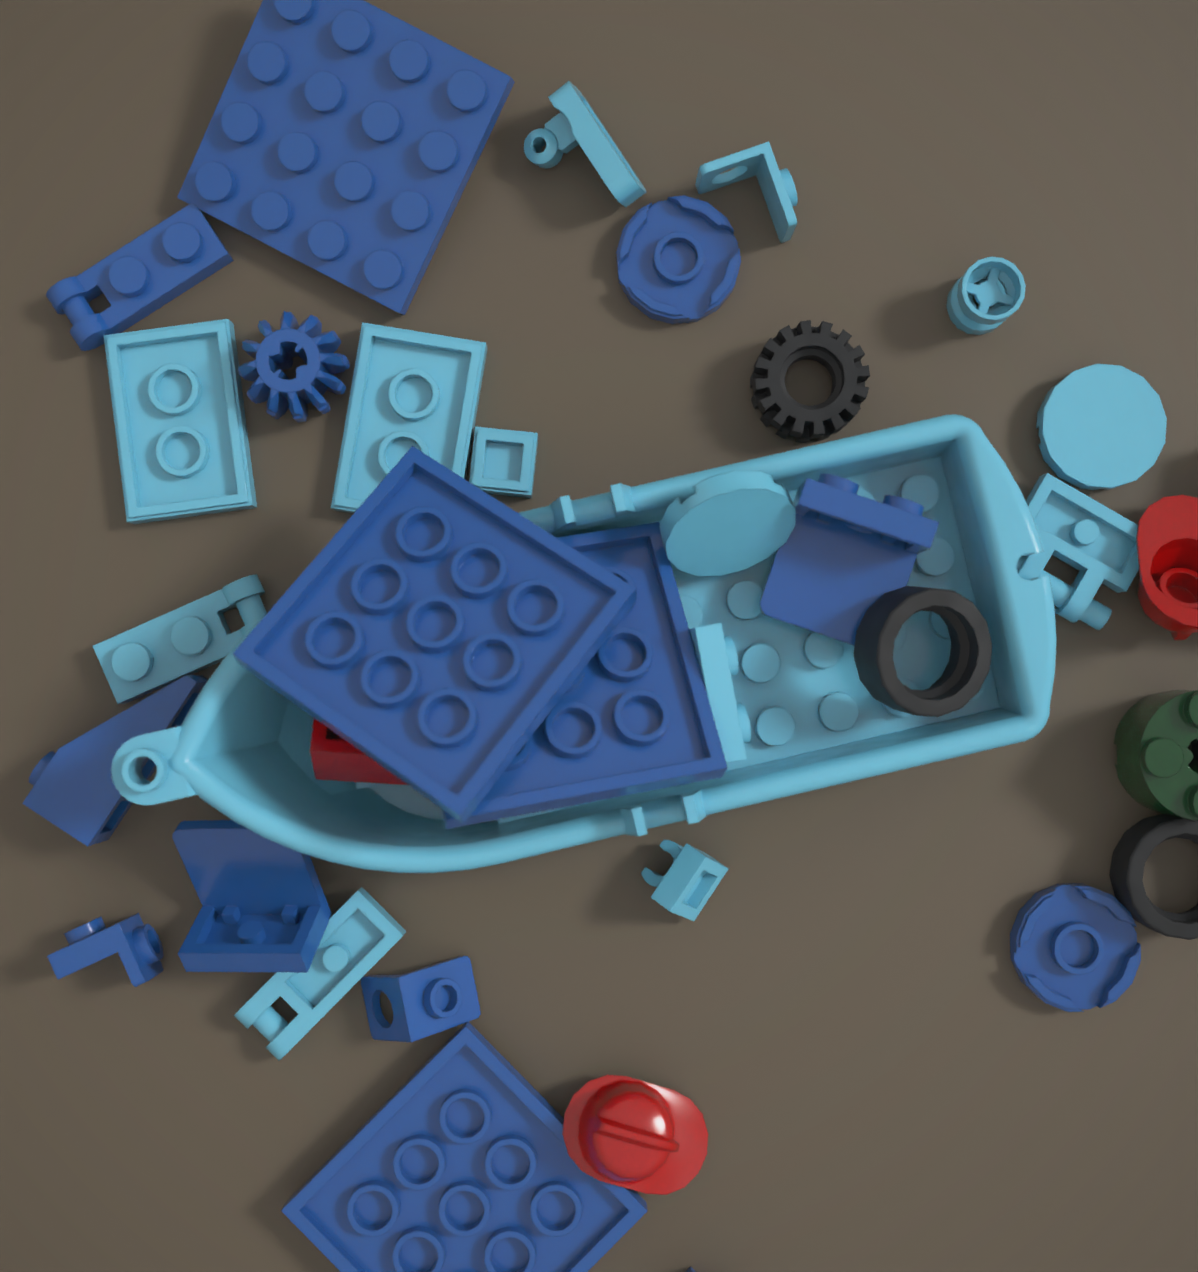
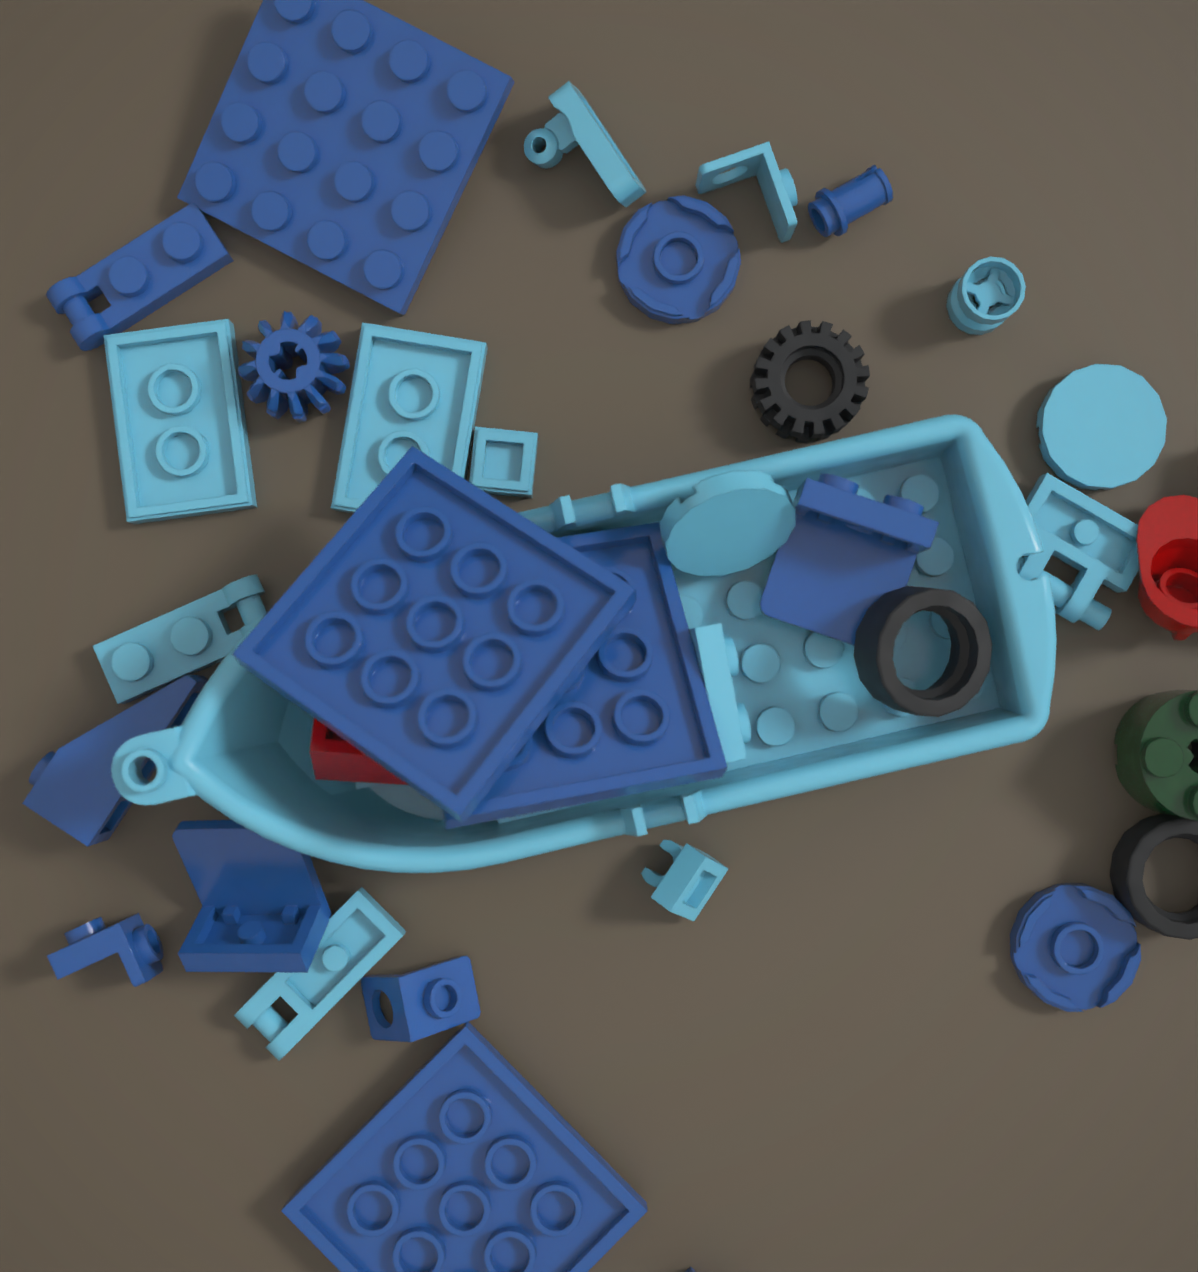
(635, 1134): red piece -> none
(838, 208): none -> blue pin

